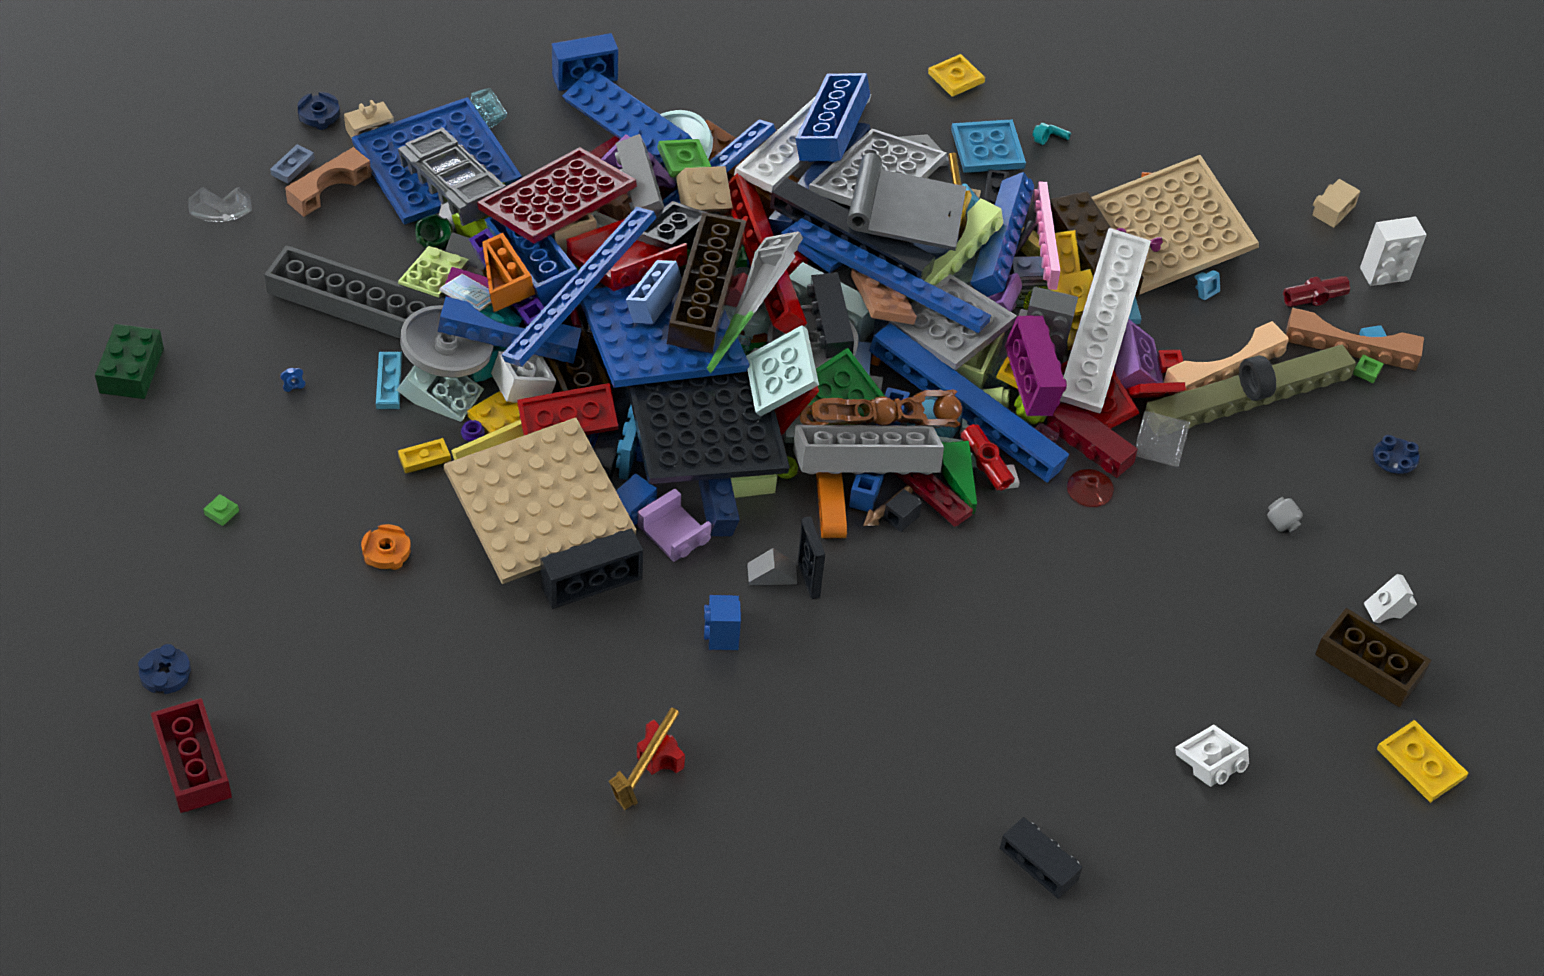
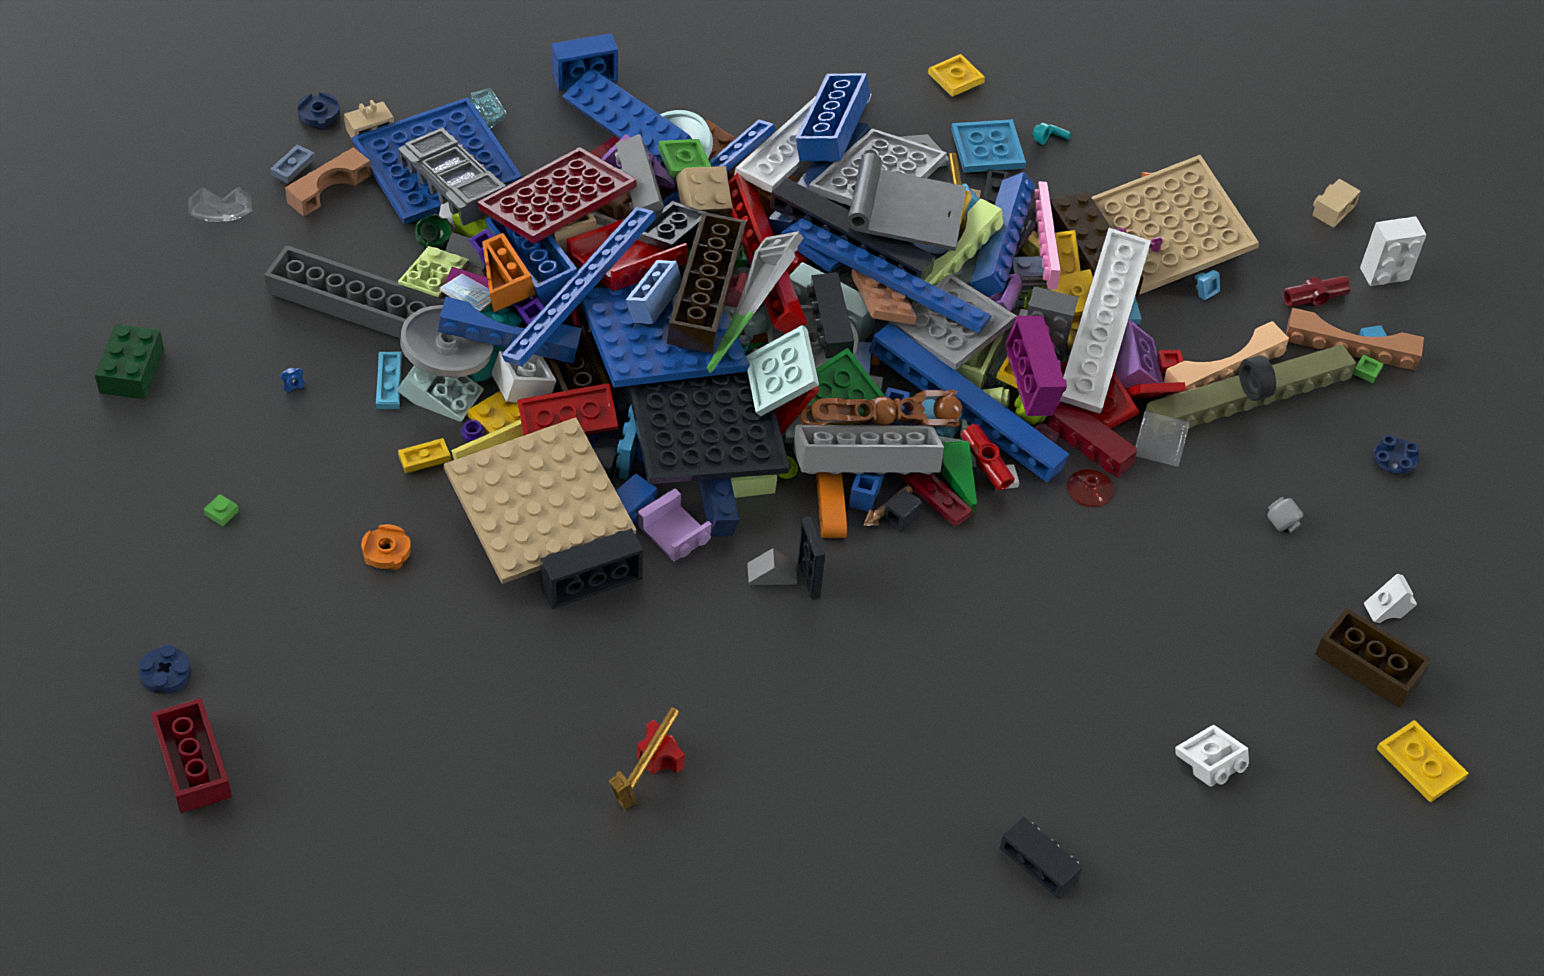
(722, 622): blue brick -> none

